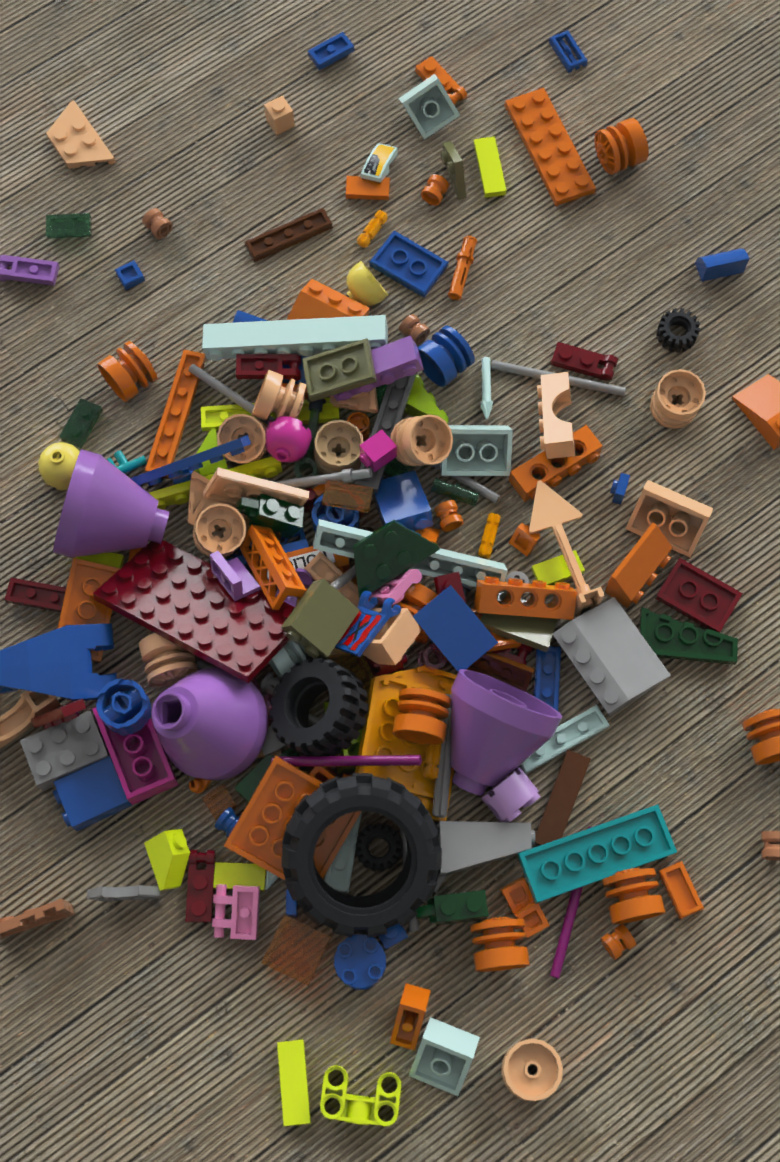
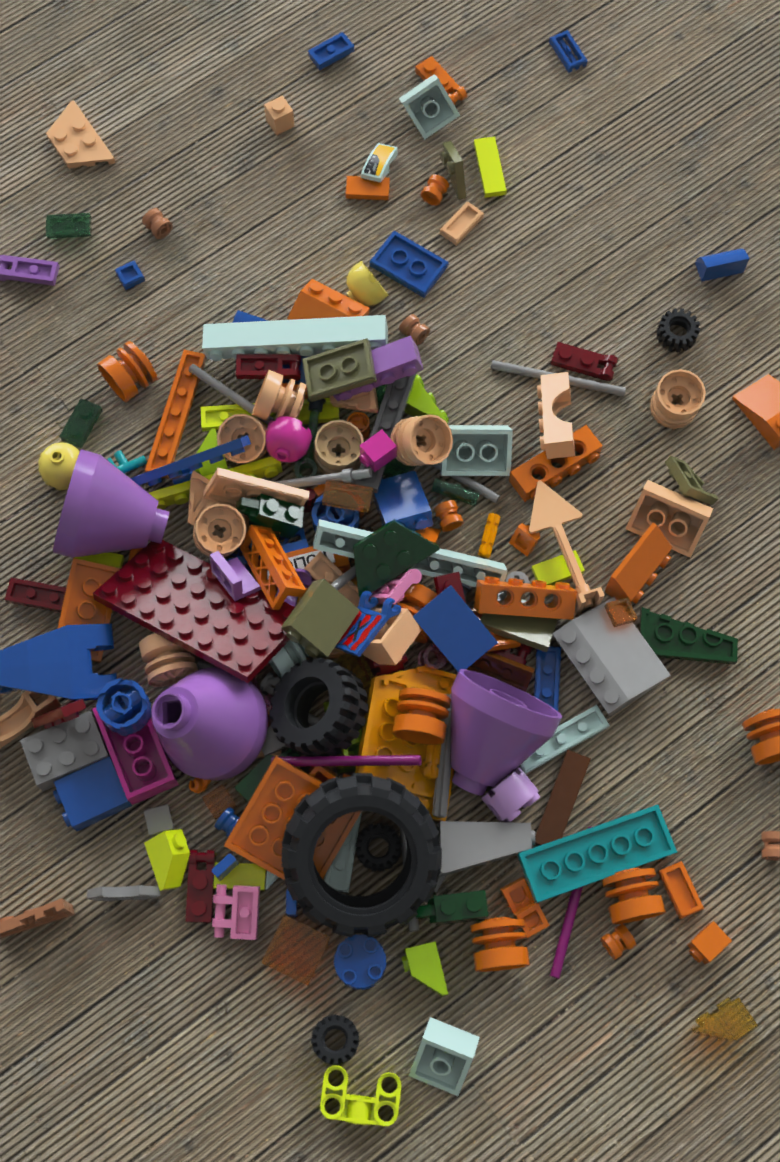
(159, 820): none -> light grey tile
(225, 866): none -> blue tile
(288, 234): reddish brown tile -> none
(293, 1082): neon yellow tile -> none
(318, 1039): none -> black tyre
(372, 228): light orange axle -> none
(394, 936): blue plate -> none
(410, 1016): orange slope -> none
(426, 967): none -> lime slope
(445, 356): blue wheel -> none
(461, 223): none -> light nougat tile
(464, 260): orange pin -> none
(486, 403): light aqua piece -> none
(534, 1086): light nougat wheel -> none
(550, 147): orange plate -> none
(619, 488): blue plate -> none
(620, 612): none -> clear orange tile
(621, 146): orange wheel -> none
(688, 481): none -> olive wing
(698, 595): dark red plate -> none
(708, 943): none -> orange brick
(727, 1023): none -> clear yellow slope

